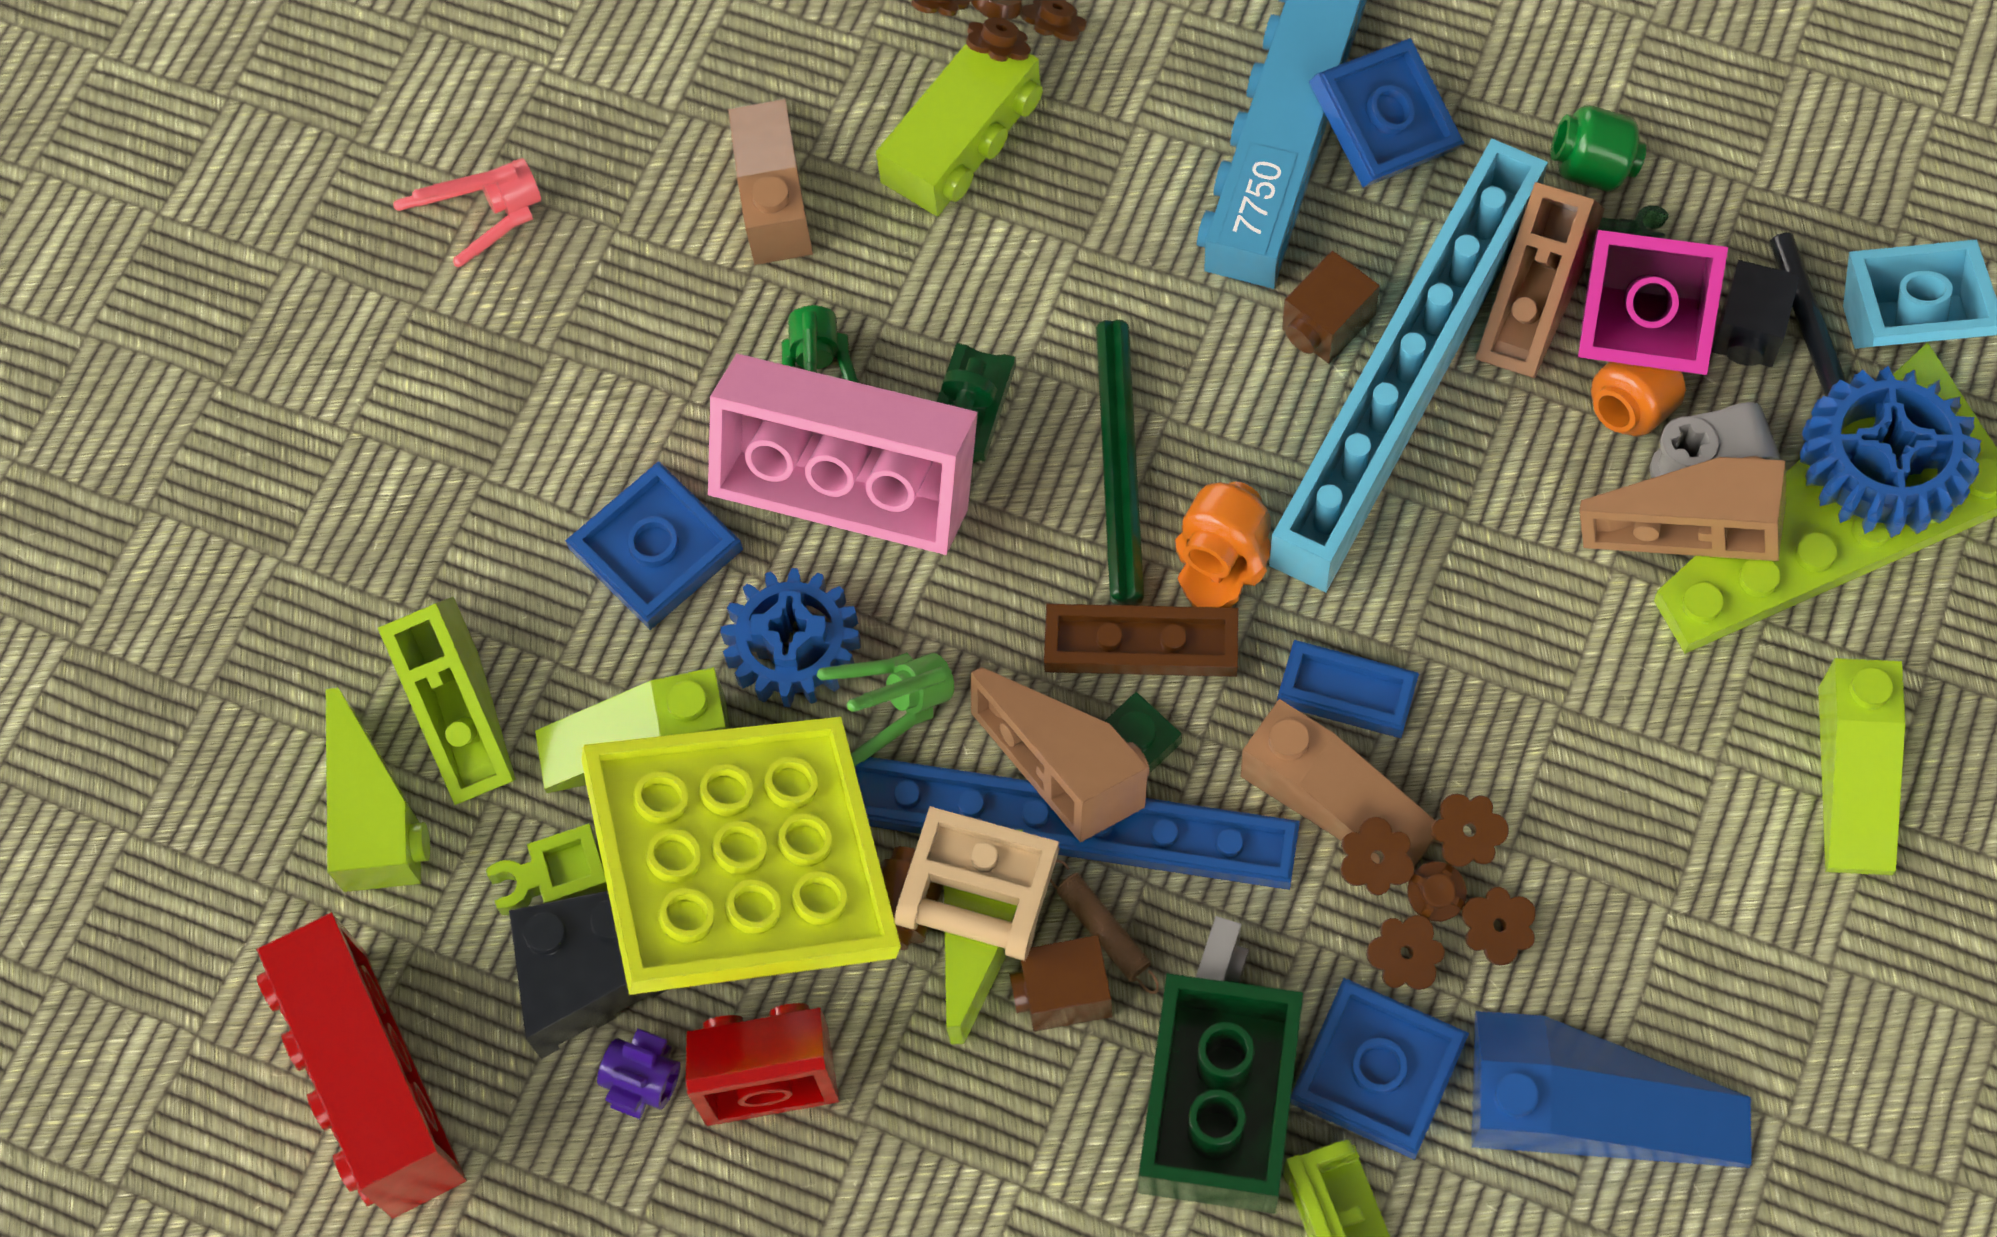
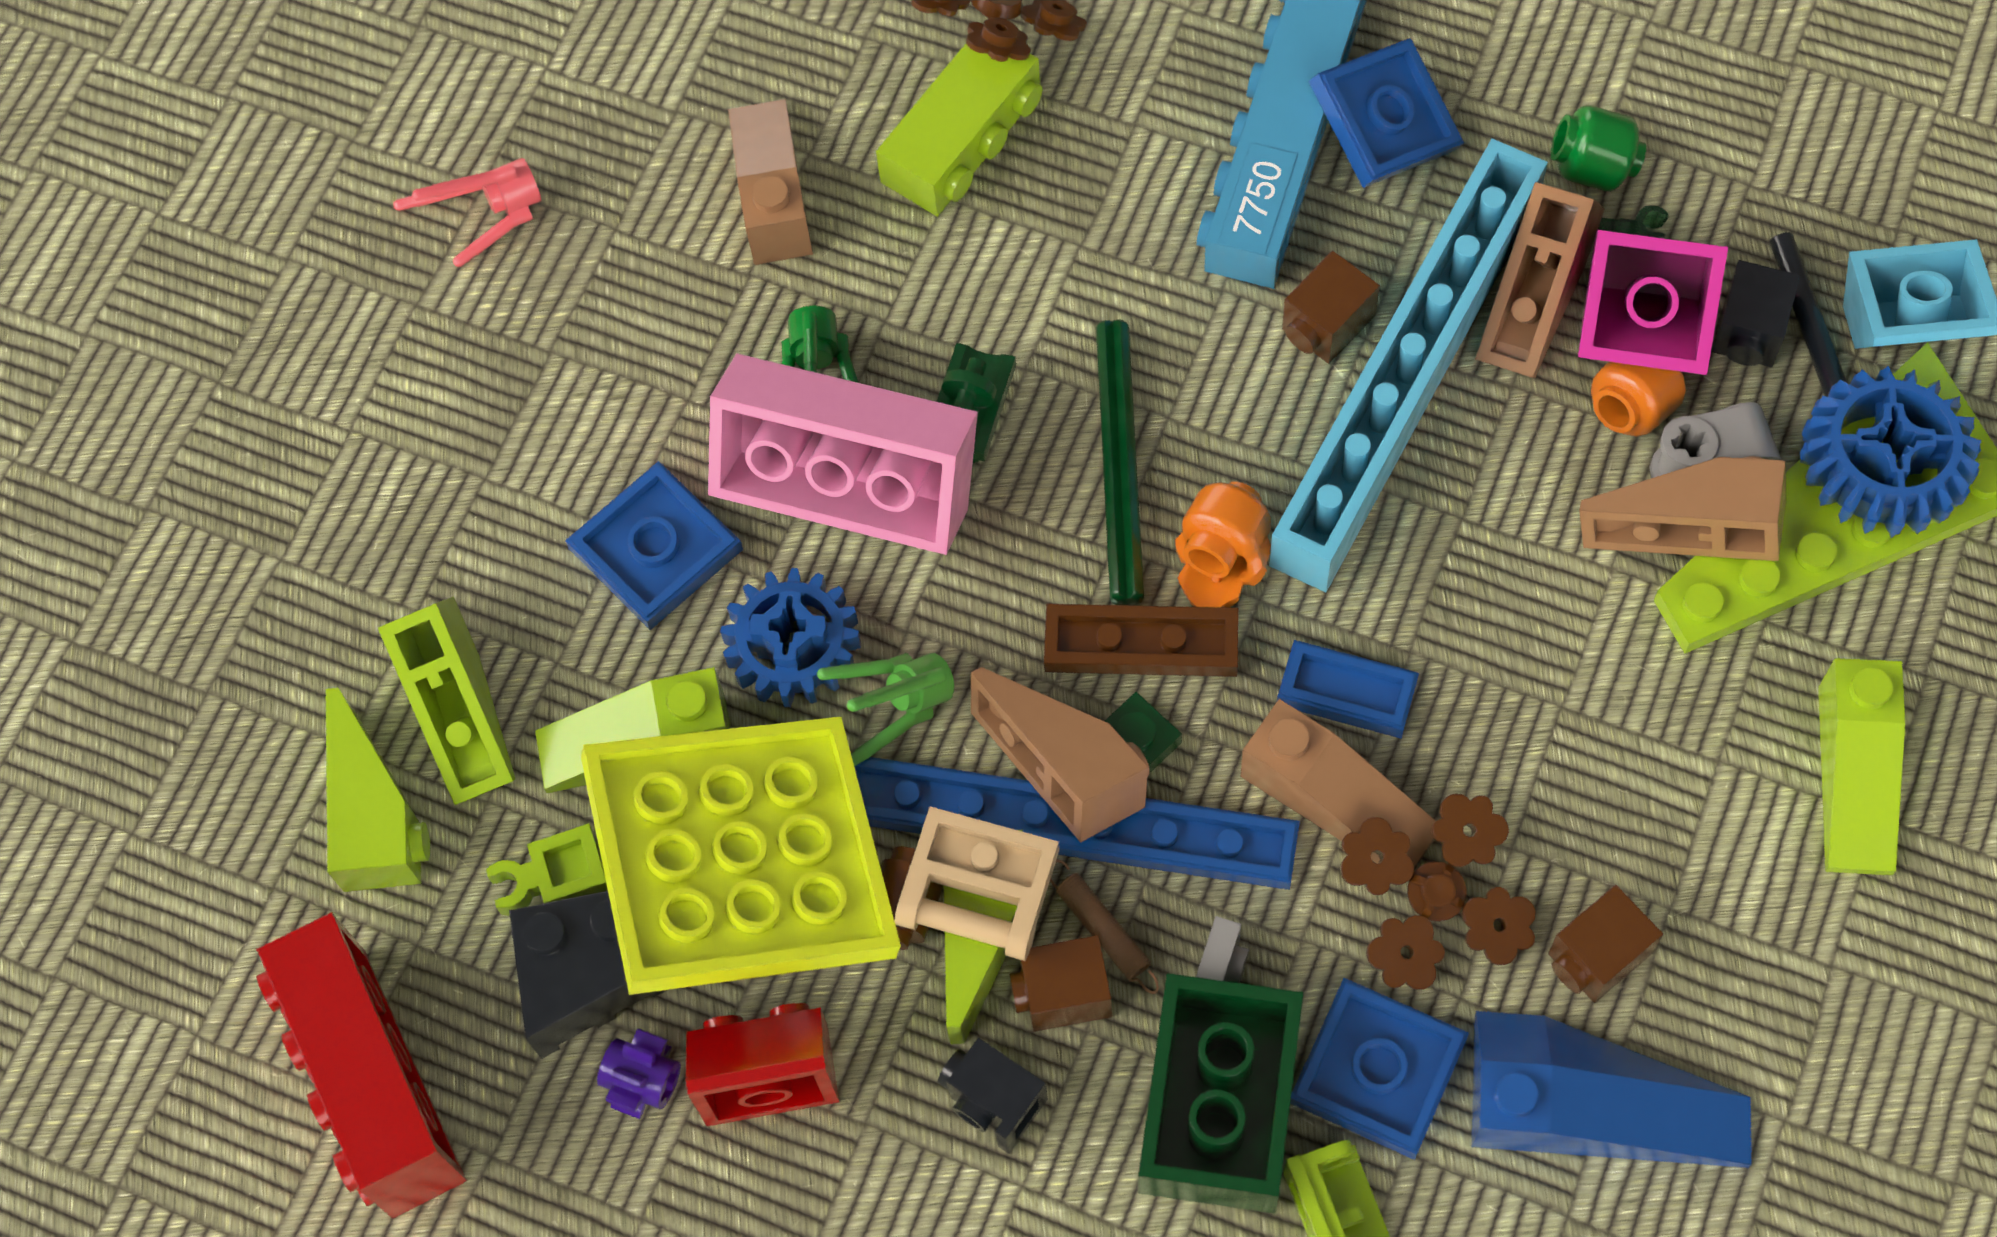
(993, 1092): none -> black brick
(1603, 945): none -> reddish brown brick

